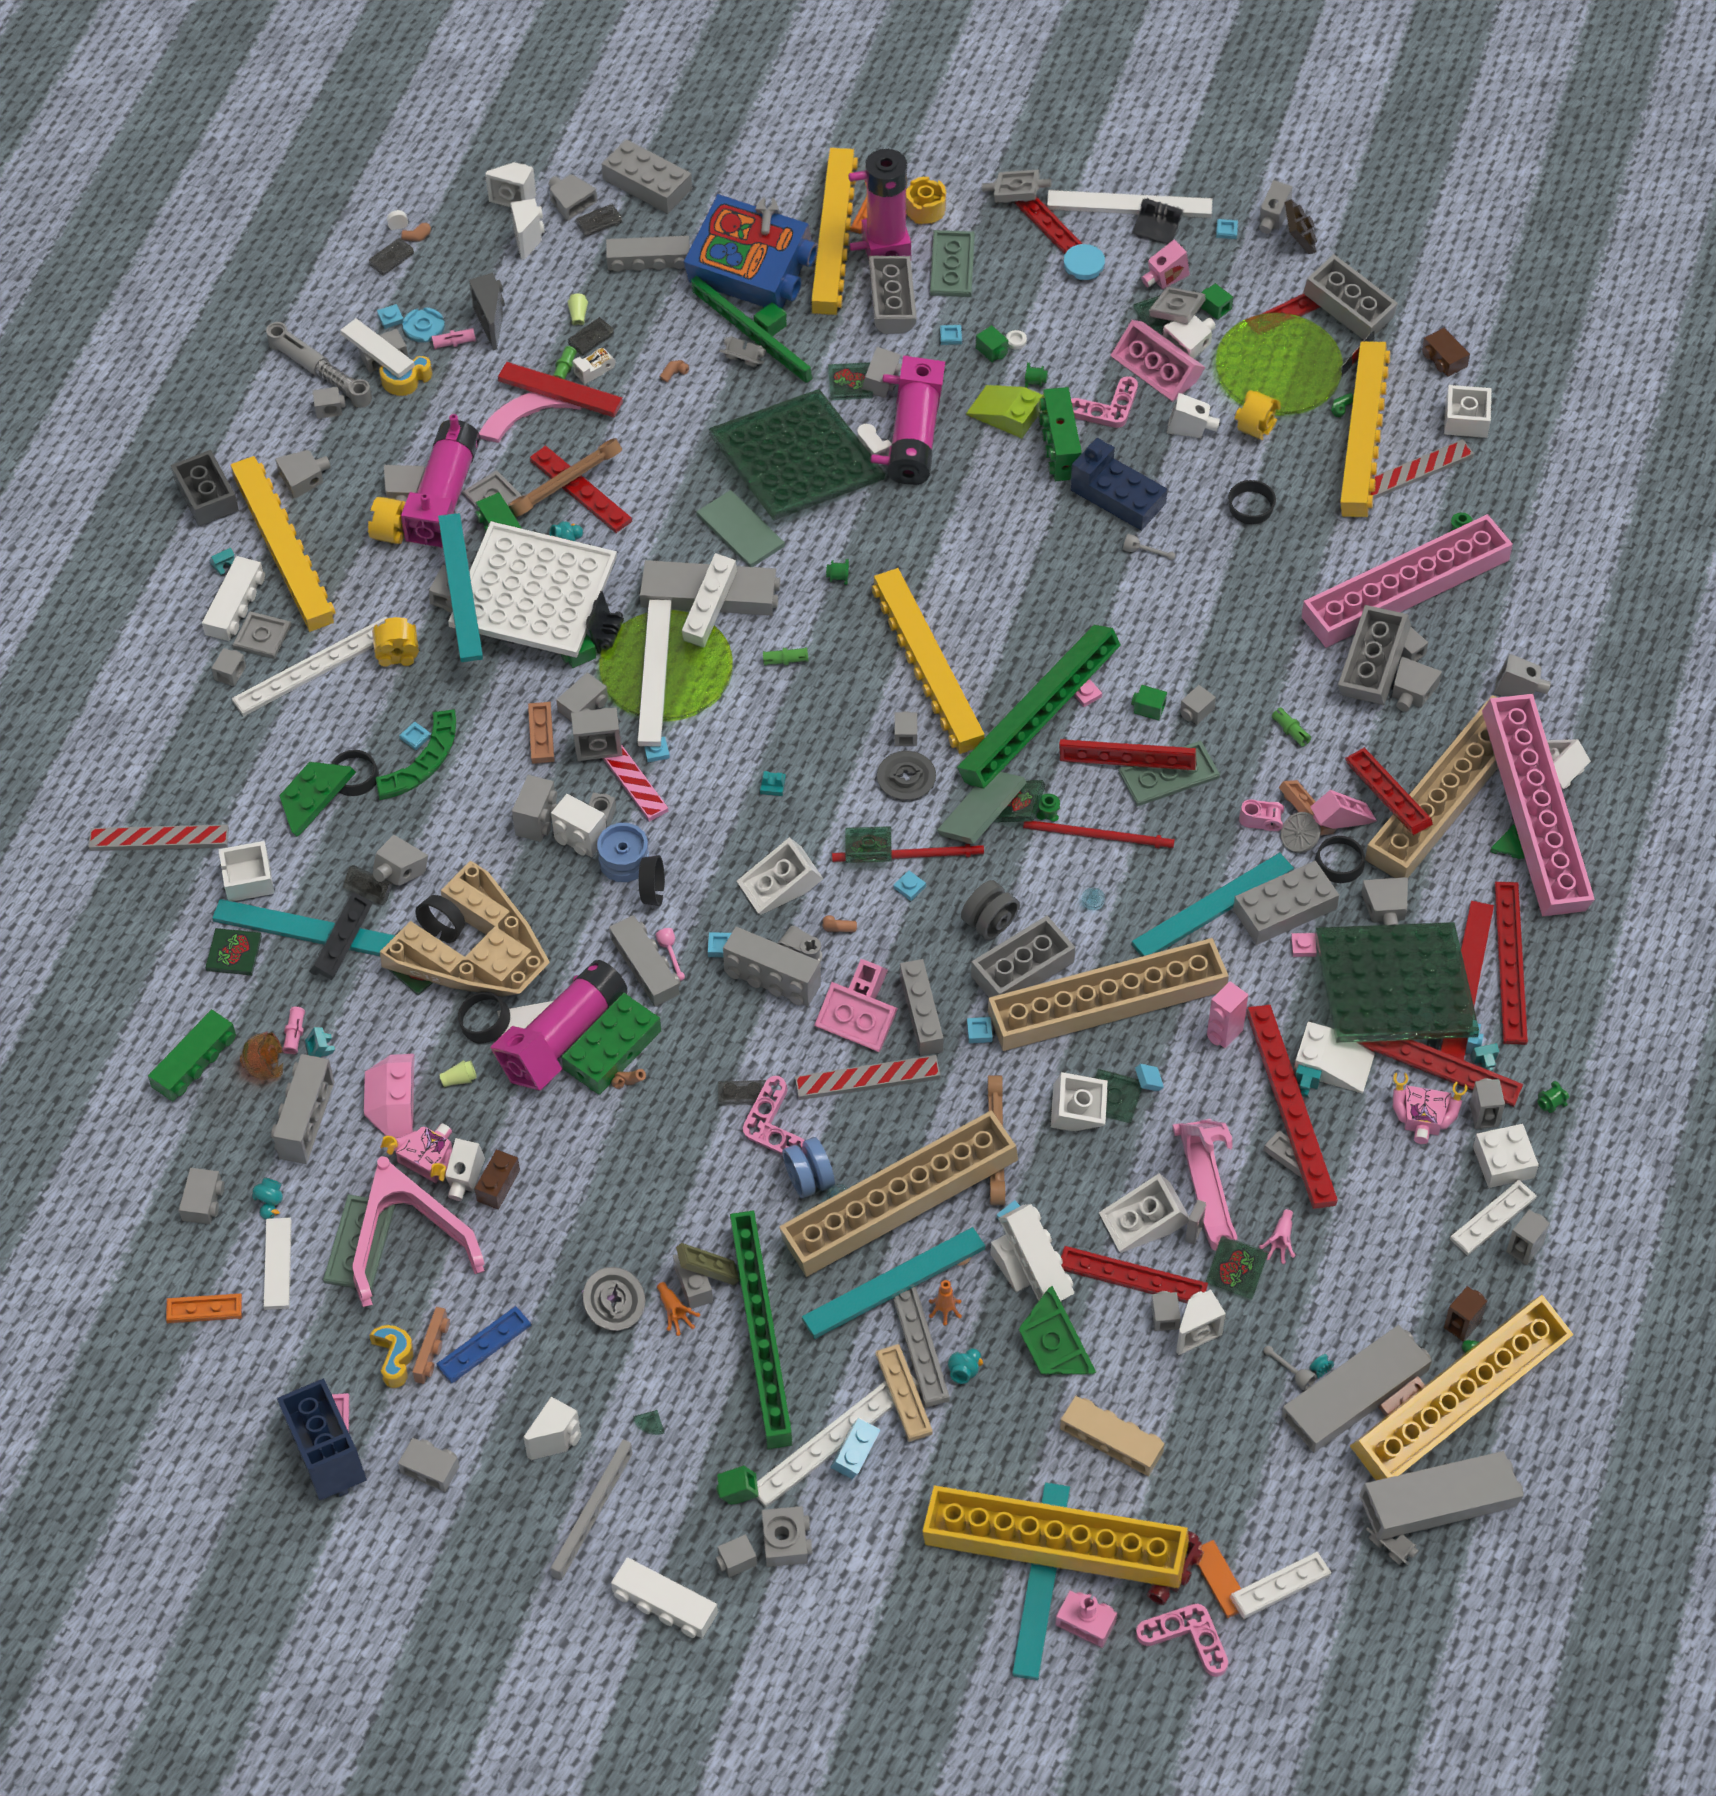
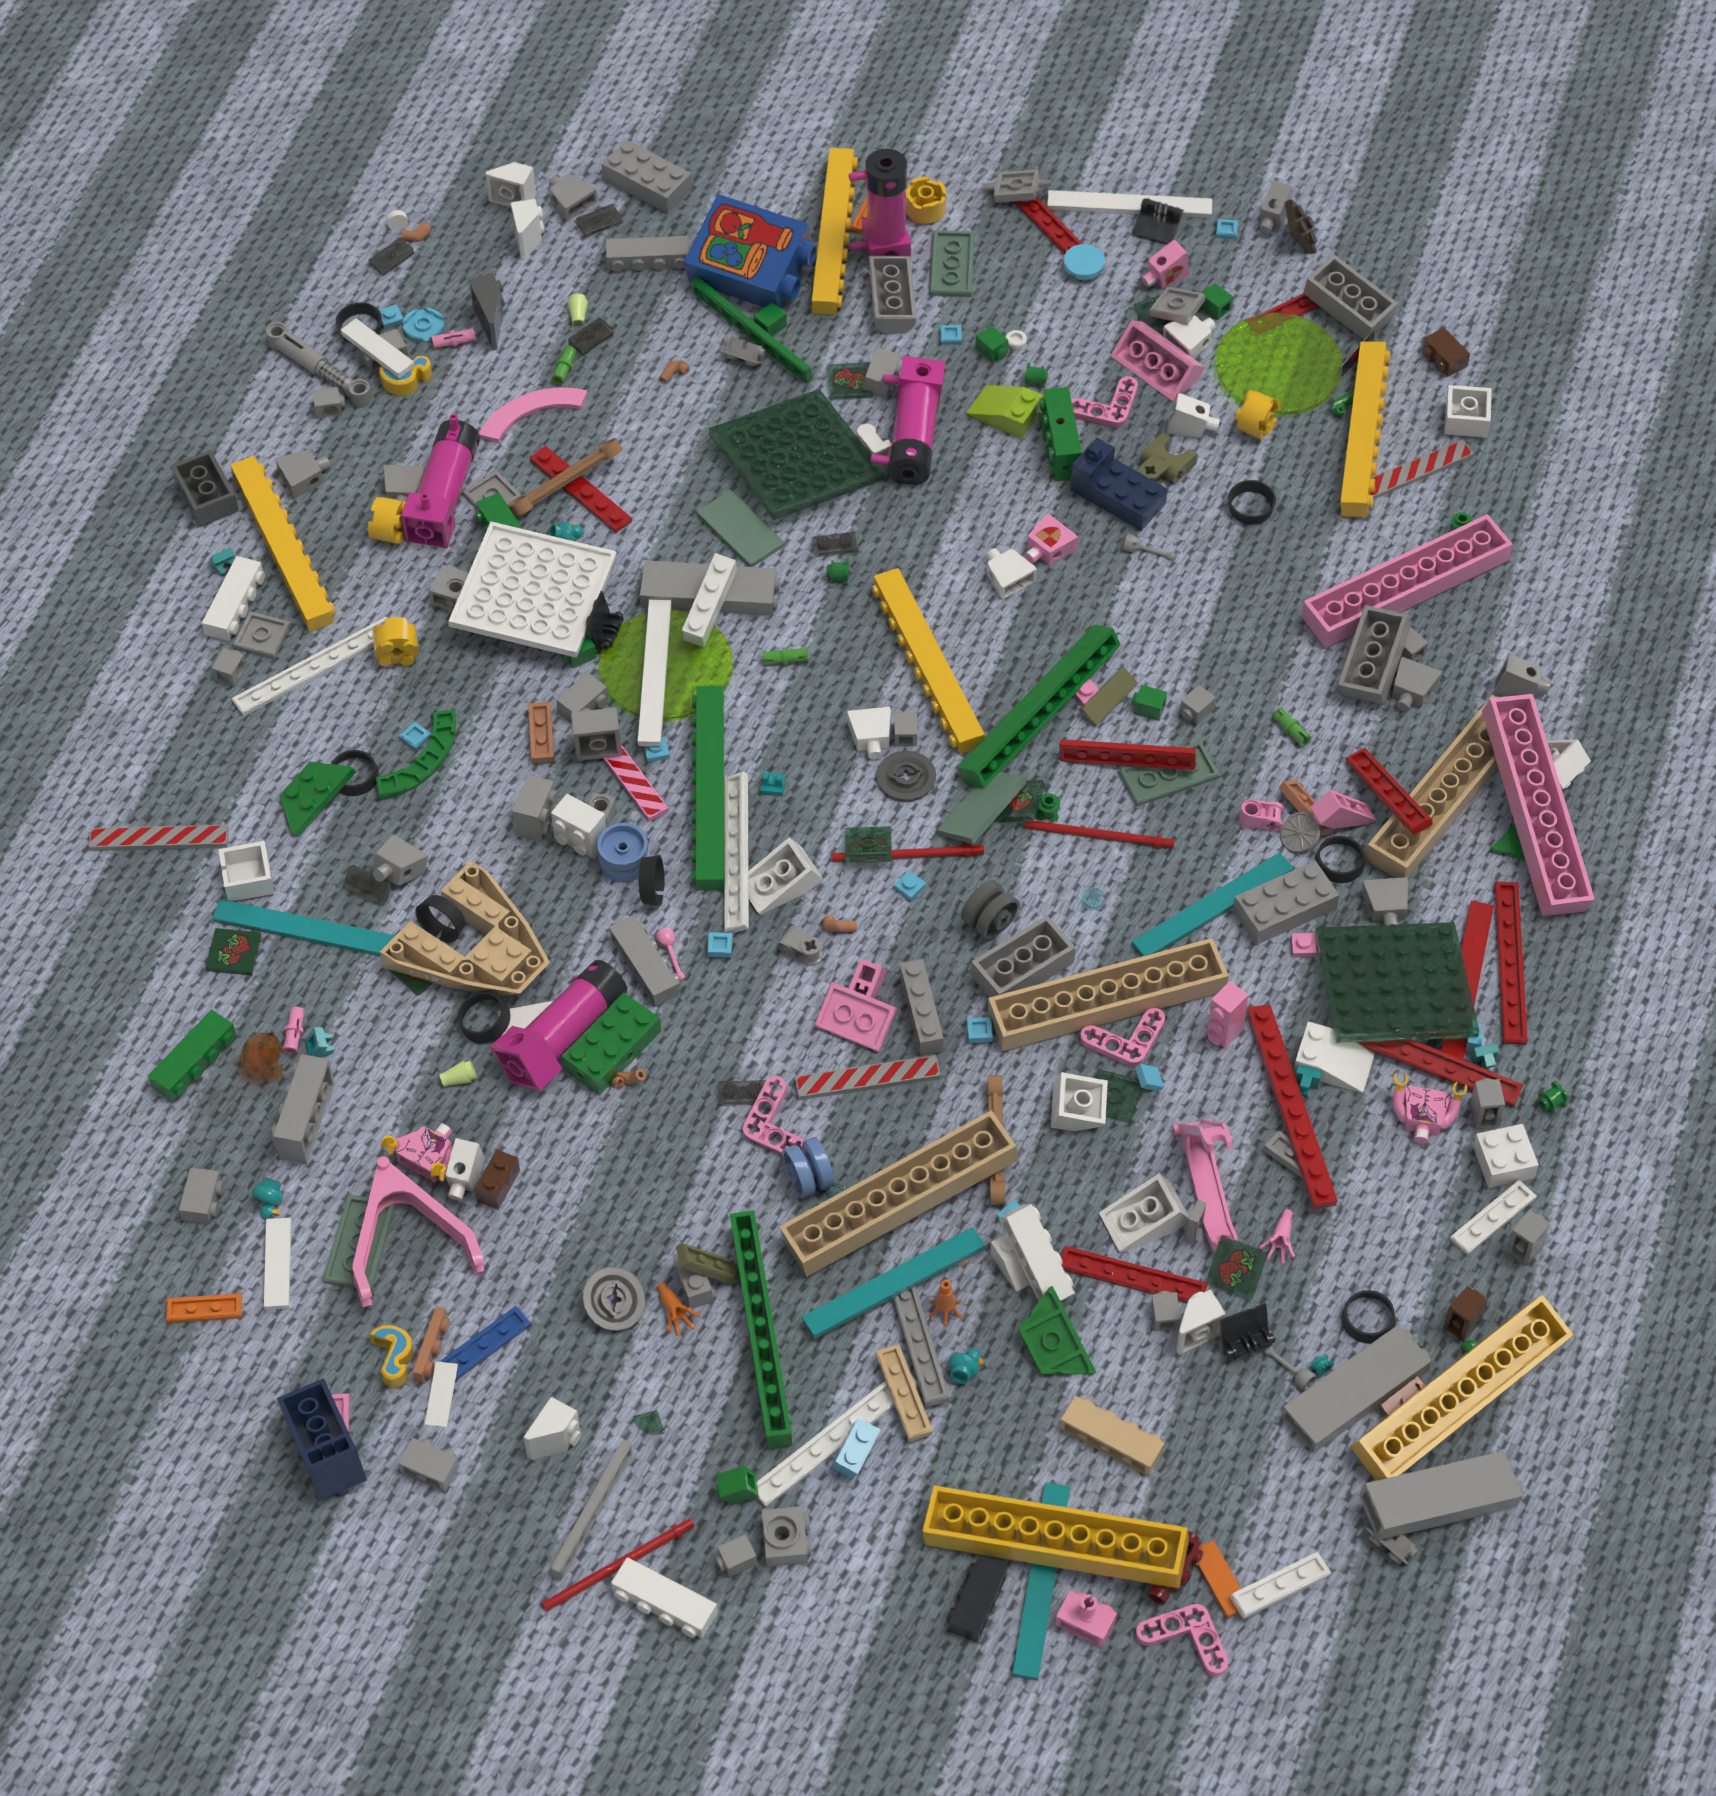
(341, 936): black hinge -> none
(355, 309): none -> black tyre
(391, 1095): bright pink wedge -> none
(441, 1394): none -> white sticker
(460, 588): teal tile -> none
(560, 389): red tile -> none
(593, 365): white leg -> none
(675, 1532): none -> red bar
(709, 788): none -> green brick
(736, 853): none -> white tile
(771, 967): light grey brick -> none
(773, 209): light grey bar -> none
(834, 544): none -> clear smoke plate
(870, 730): none -> white torso
(977, 1598): none -> black brick
(1009, 572): none -> white torso
(1050, 541): none -> bright pink torso
(1108, 696): none -> olive tile
(1132, 1045): none -> bright pink beam
(1161, 465): none -> olive piece
(1246, 1330): none -> black hinge
(1358, 1335): none -> black tyre

